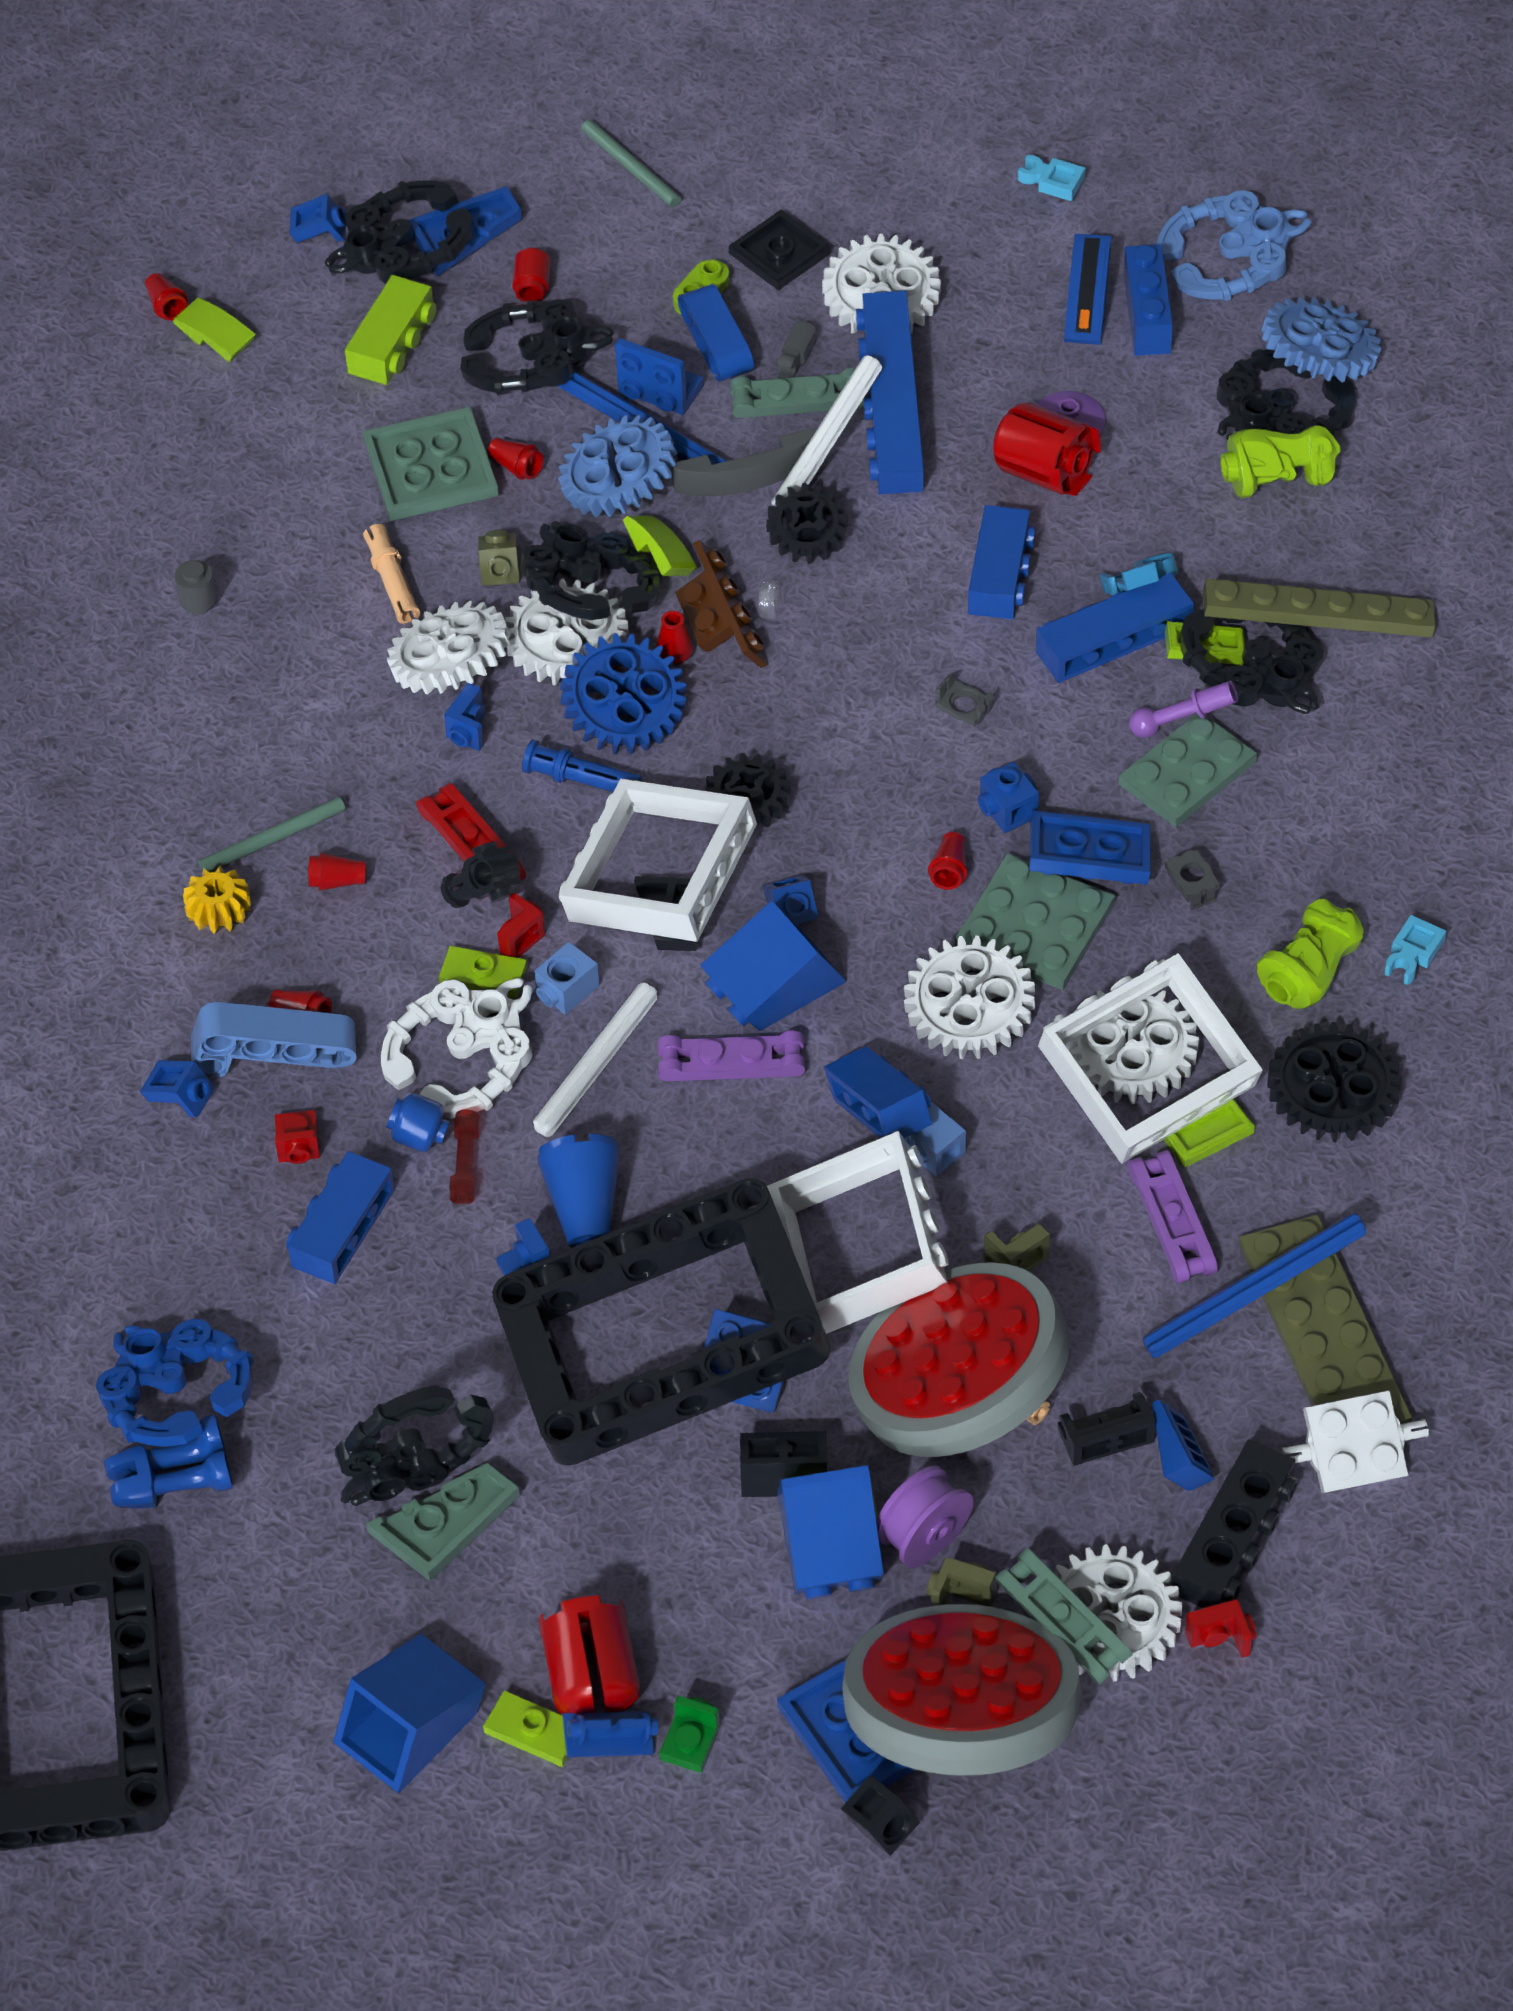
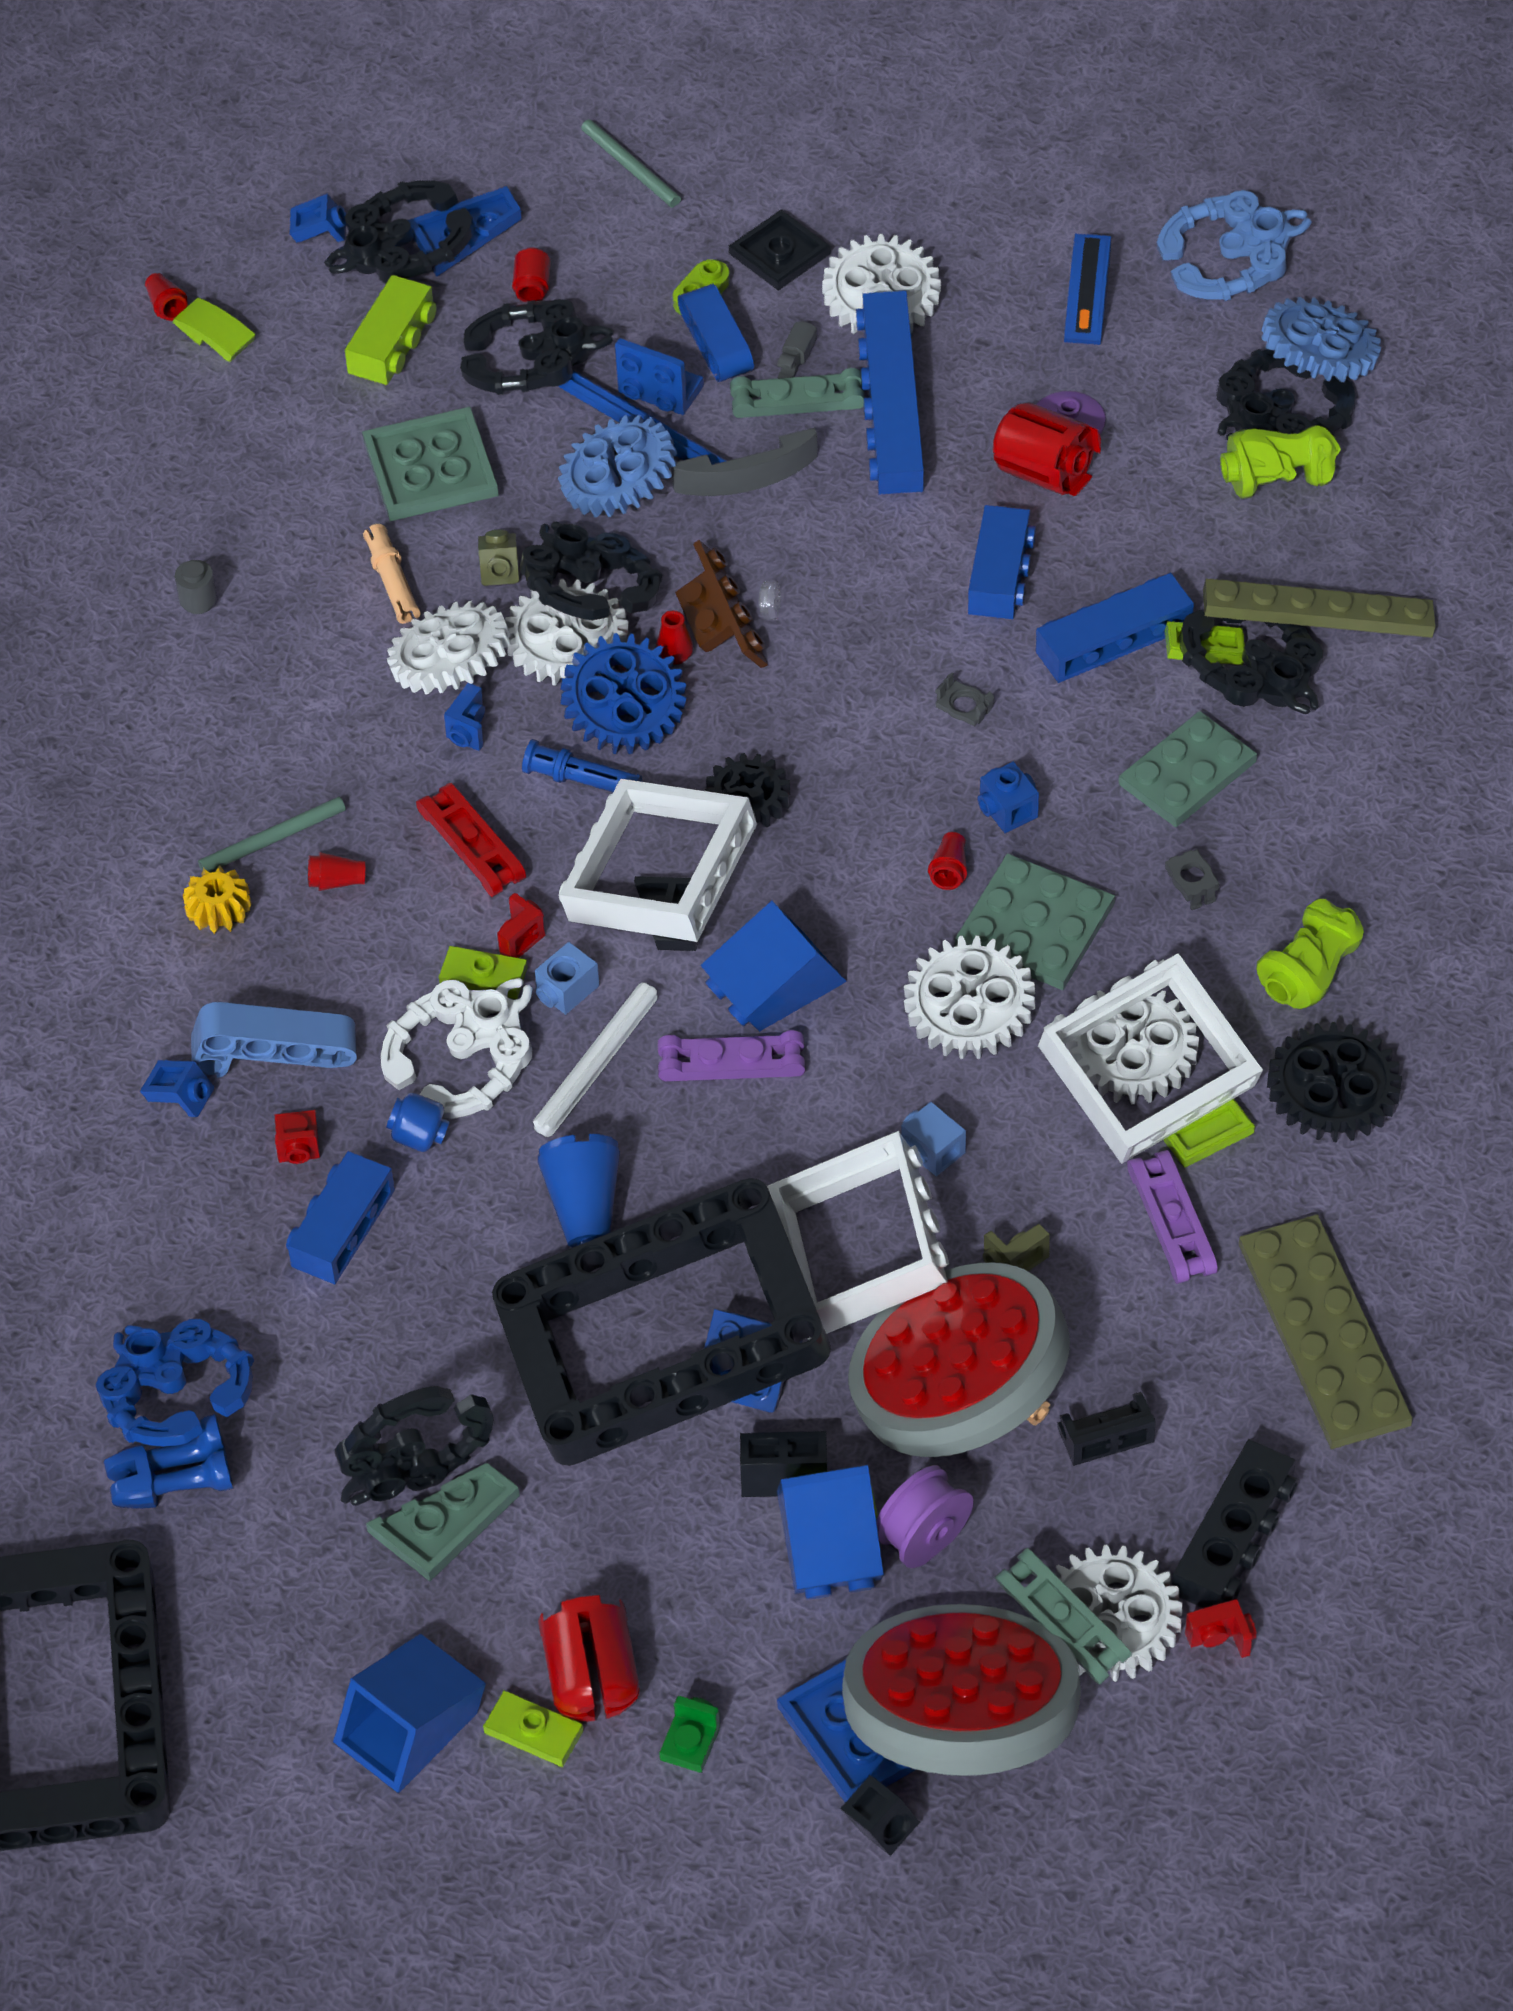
(301, 1000): red cone -> none
(463, 1183): clear red bar -> none
(485, 874): black connector -> none
(518, 458): red cone -> none
(526, 1251): blue bracket -> none
(609, 1734): blue hinge -> none
(667, 549): lime slope -> none
(793, 897): blue bracket -> none
(807, 523): black gear -> none
(832, 425): white axle -> none
(878, 1094): blue brick -> none
(964, 1580): olive bracket -> none
(1056, 178): medium azure plate -> none
(1089, 847): blue plate -> none
(1143, 573): dark azure piece -> none
(1146, 722): medium lavender pin -> none
(1147, 300): blue brick -> none
(1179, 1450): blue slope -> none
(1254, 1285): blue axle -> none
(1355, 1442): white plate -> none
(1414, 945): medium azure plate -> none

